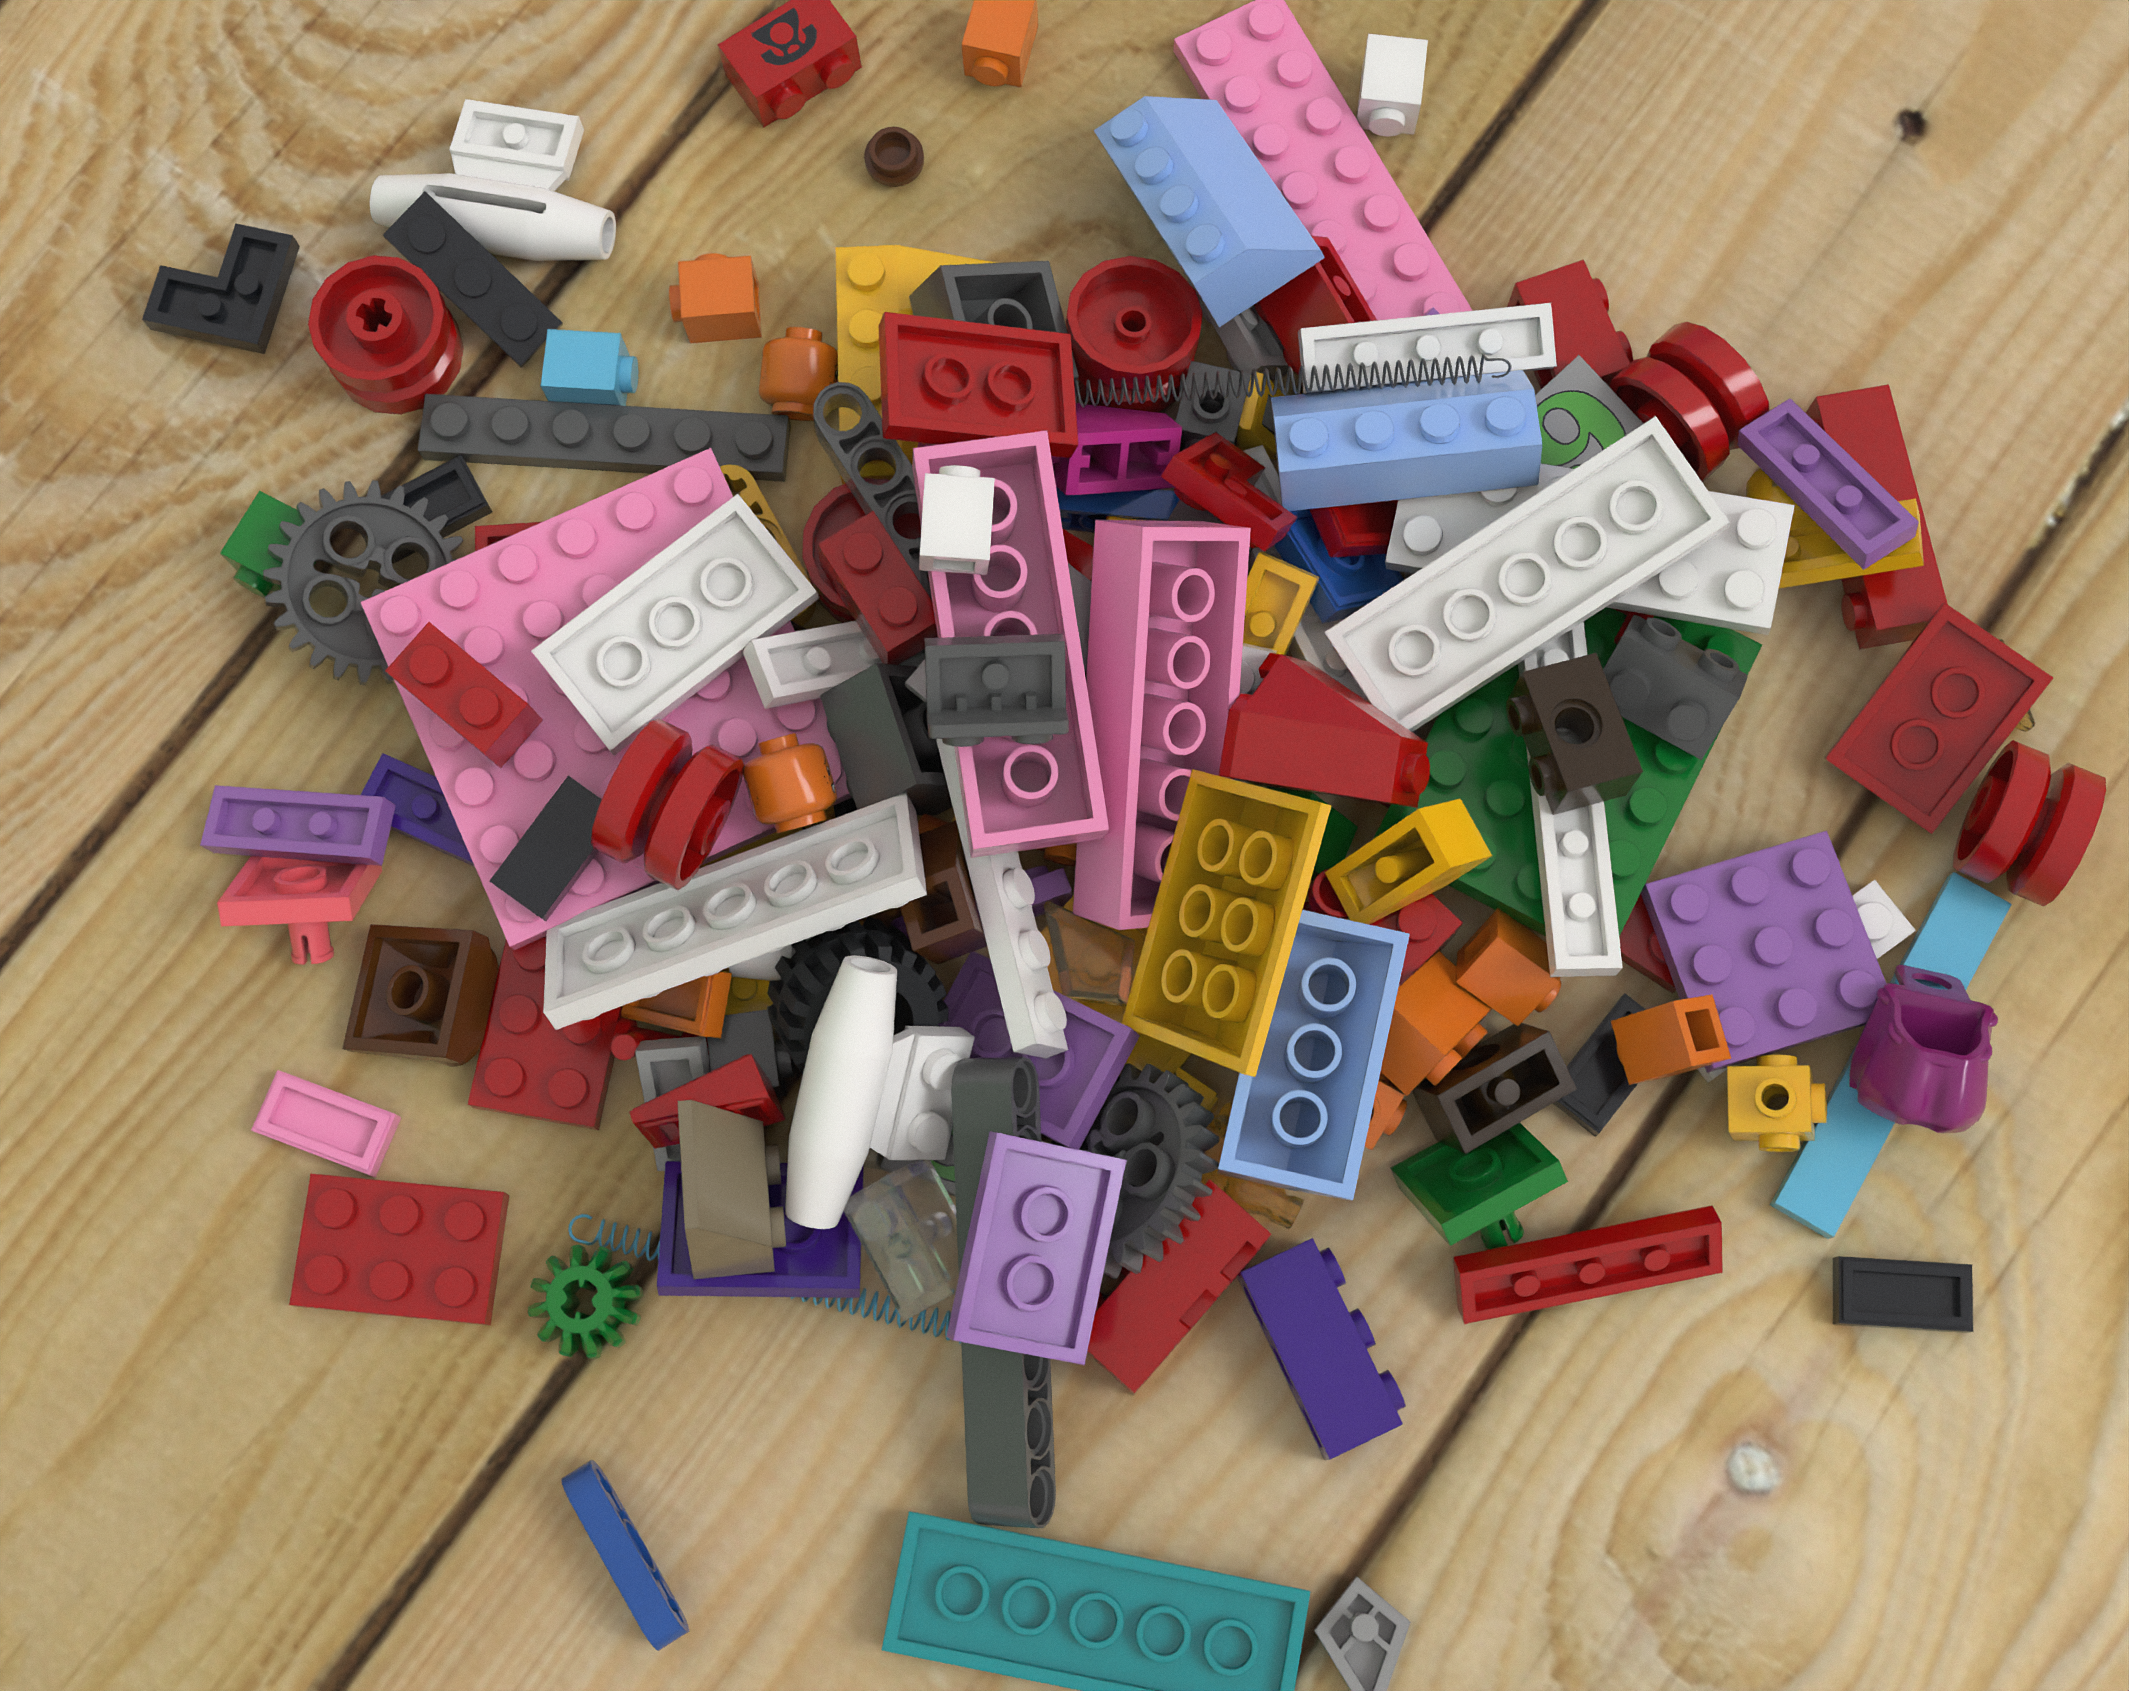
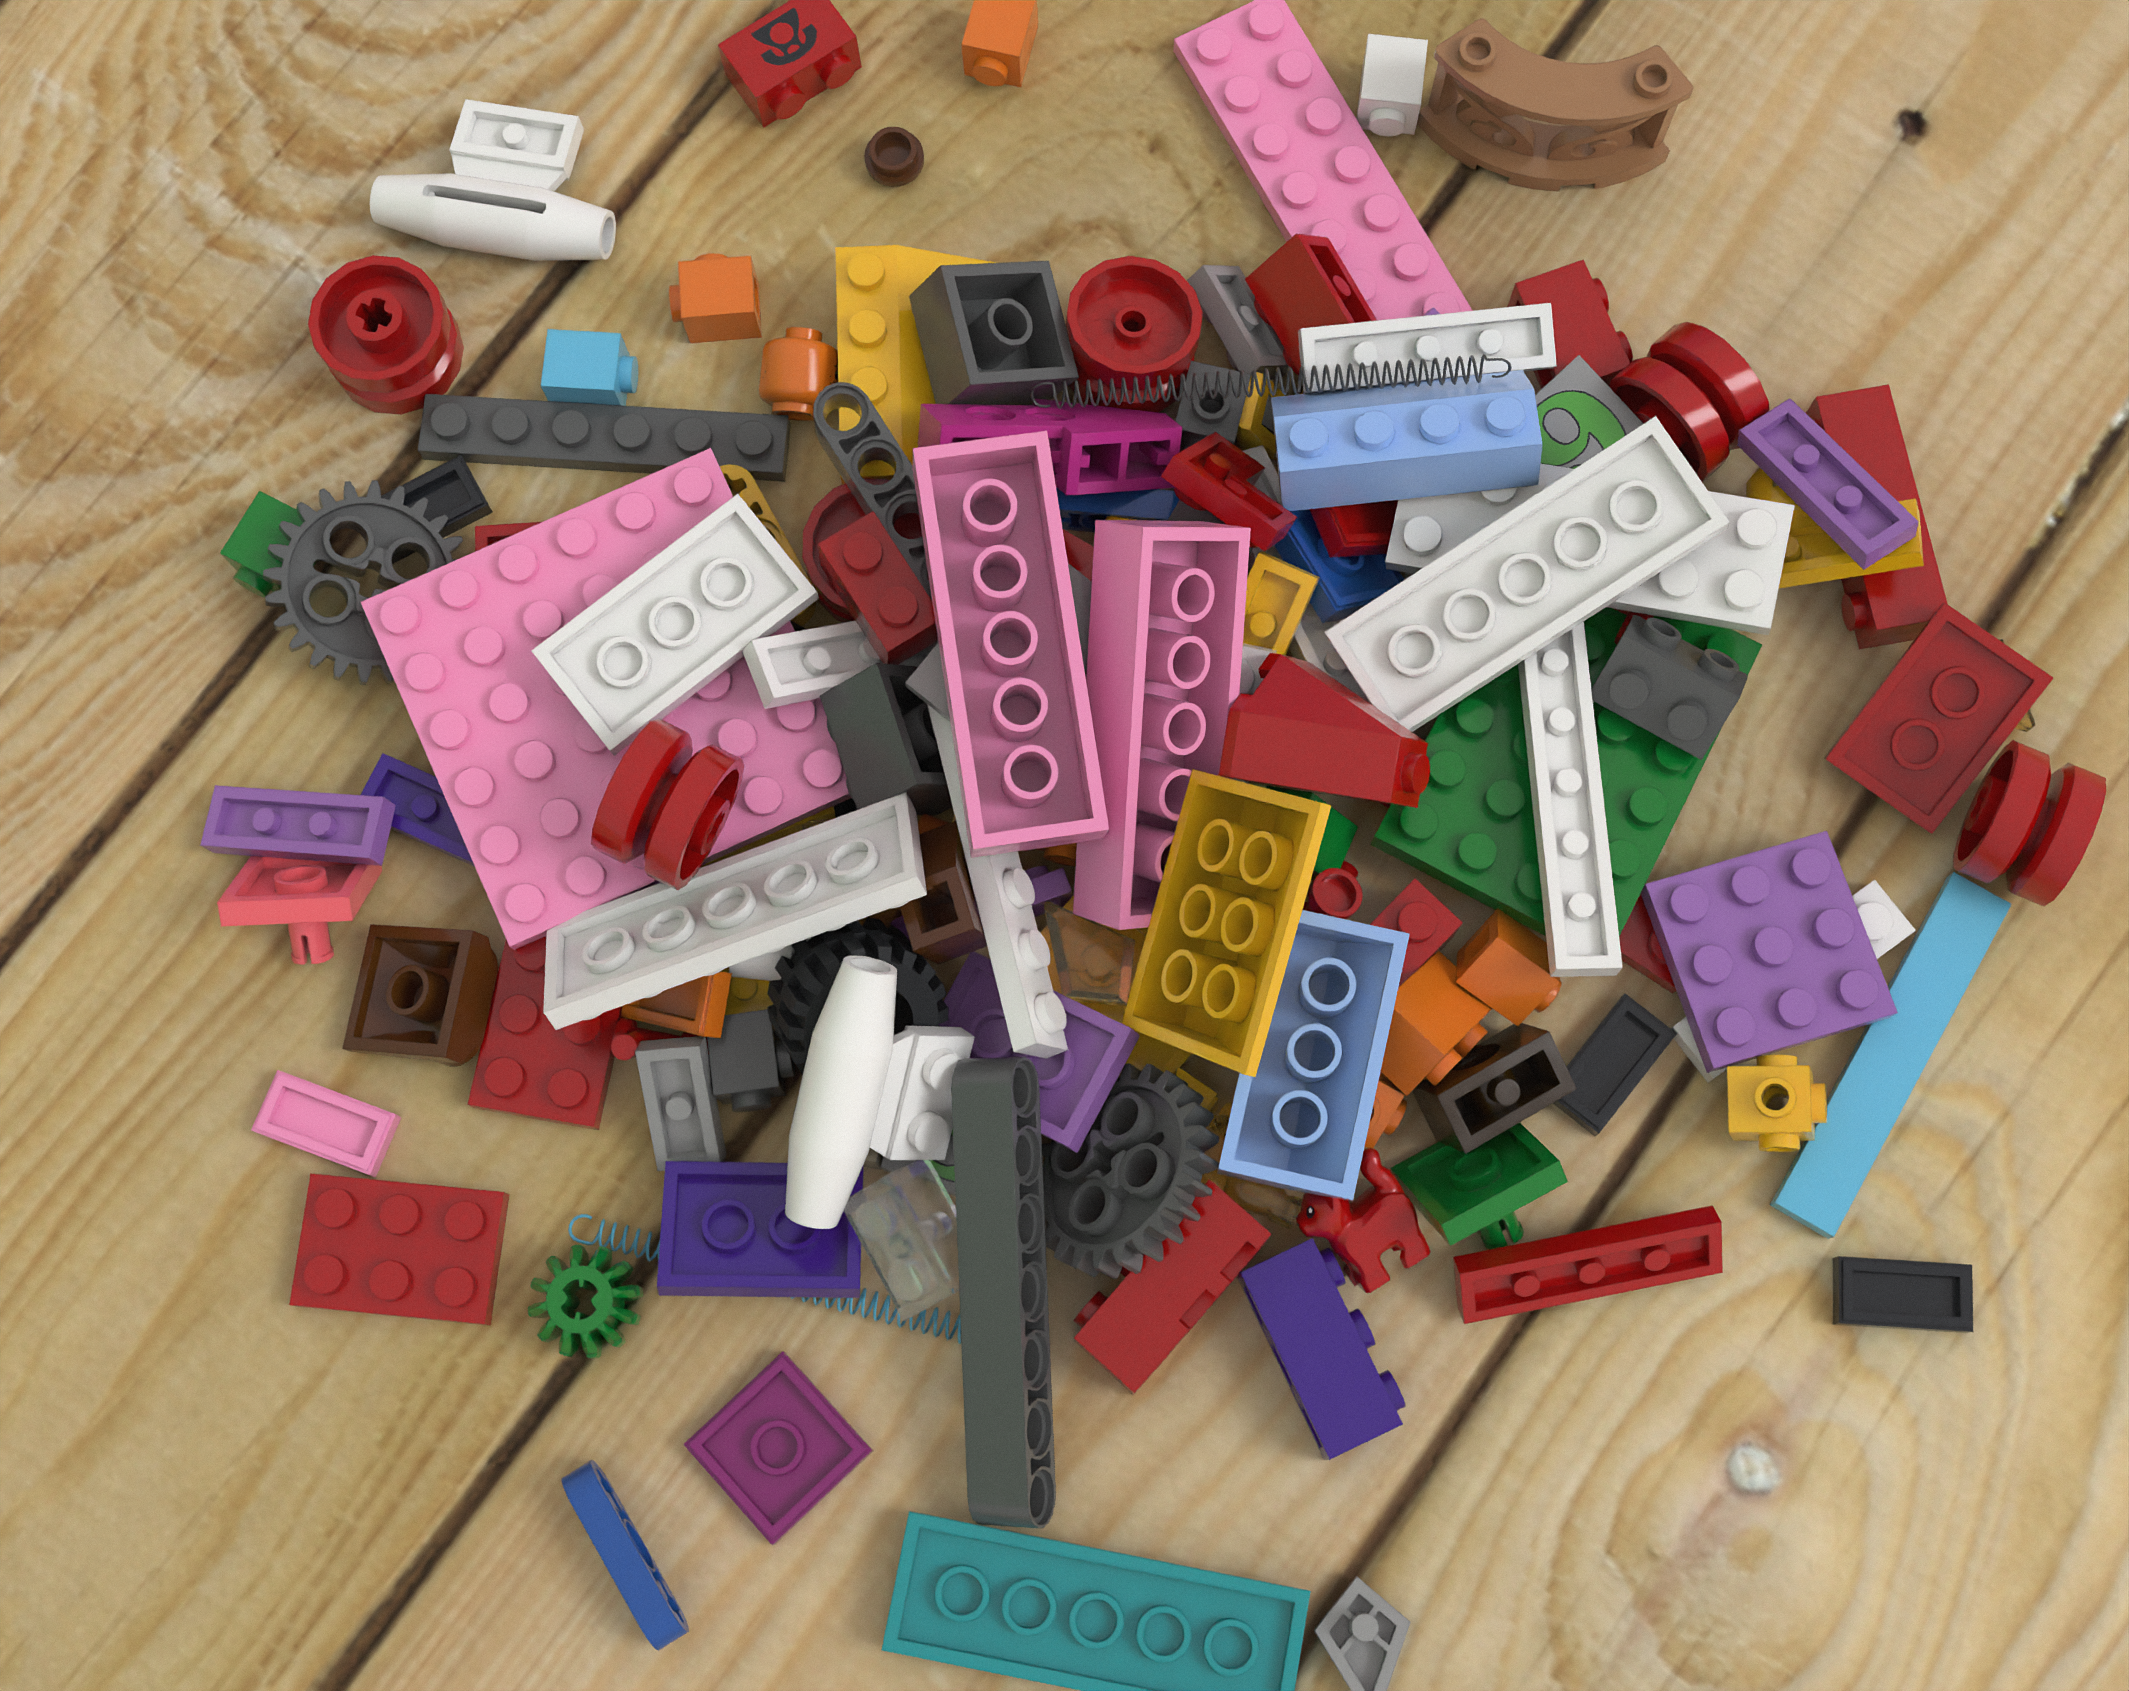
(237, 305): black plate -> none
(464, 694): red brick -> none
(472, 279): black plate -> none
(551, 851): black tile -> none
(727, 1192): dark tan slope -> none
(733, 1087): red slope -> none
(778, 1448): none -> magenta tile
(789, 783): orange head -> none
(956, 521): white brick -> none
(975, 382): red plate -> none
(996, 688): dark grey bracket -> none
(1036, 1248): medium lavender plate -> none
(1209, 200): light blue slope -> none
(1367, 1226): none -> red animal
(1408, 861): yellow slope -> none
(1580, 699): dark brown brick -> none
(1613, 109): none -> medium nougat fence
(1670, 1039): orange brick -> none
(1925, 1053): magenta piece -> none

